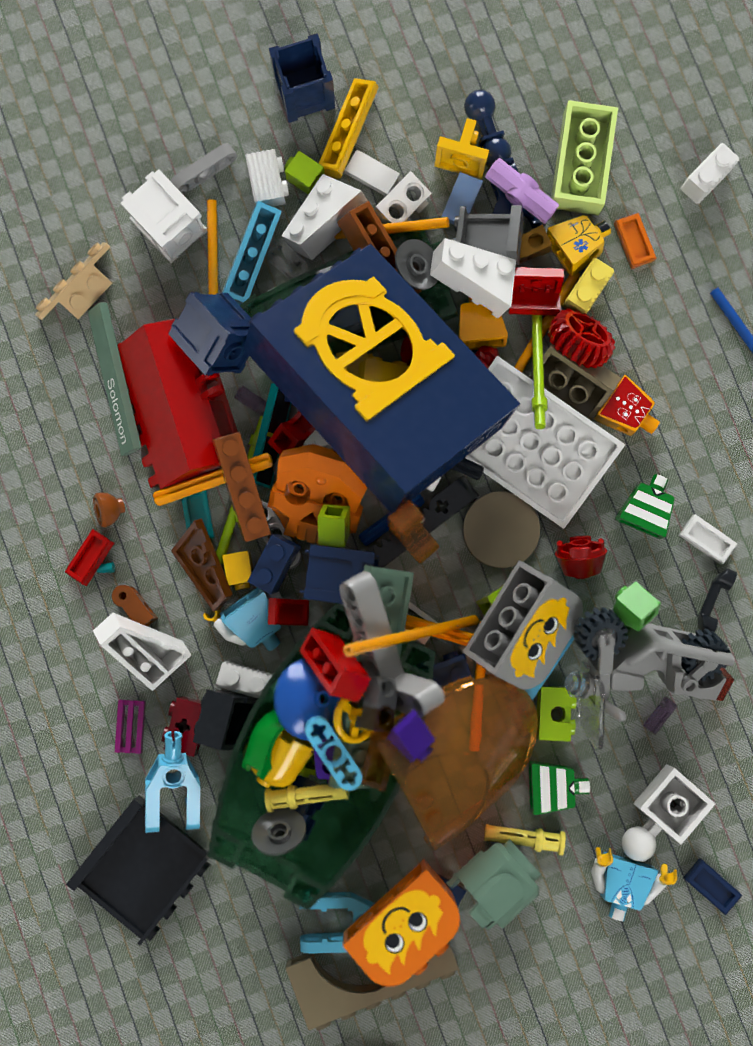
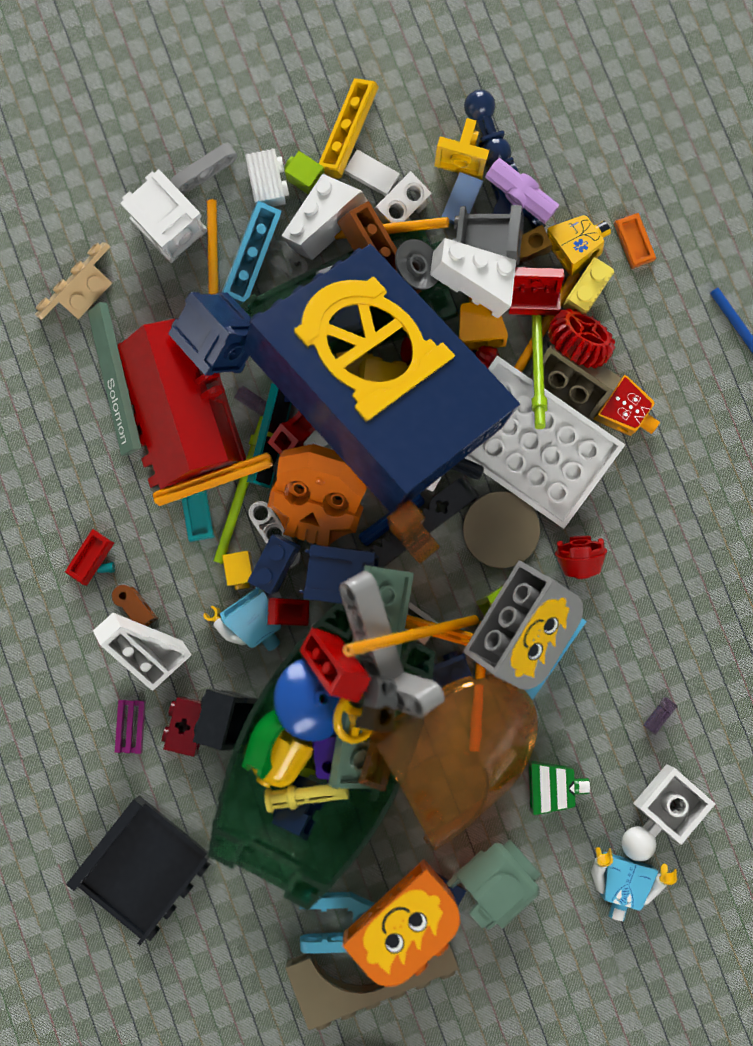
(107, 508): dark orange brick -> none
(159, 778): medium azure piece -> none
(202, 565): reddish brown wing -> none
(241, 487): dark orange brick -> none
(242, 679): white brick -> none
(278, 831): dark grey dish -> none
(302, 78): dark blue container -> none
(333, 525): lime brick -> none
(338, 774): medium azure beam -> none
(412, 737): dark purple slope -> none
(537, 839): light yellow pin -> none
(550, 729): lime brick -> none
(584, 157): yellowish green brick -> none
(622, 659): piece -> none
(635, 606): arch -> none
(648, 508): green torso -> none
(708, 539): white tile -> none
(709, 173): white brick -> none
(712, 886): dark blue tile -> none
(724, 580): black bar -> none

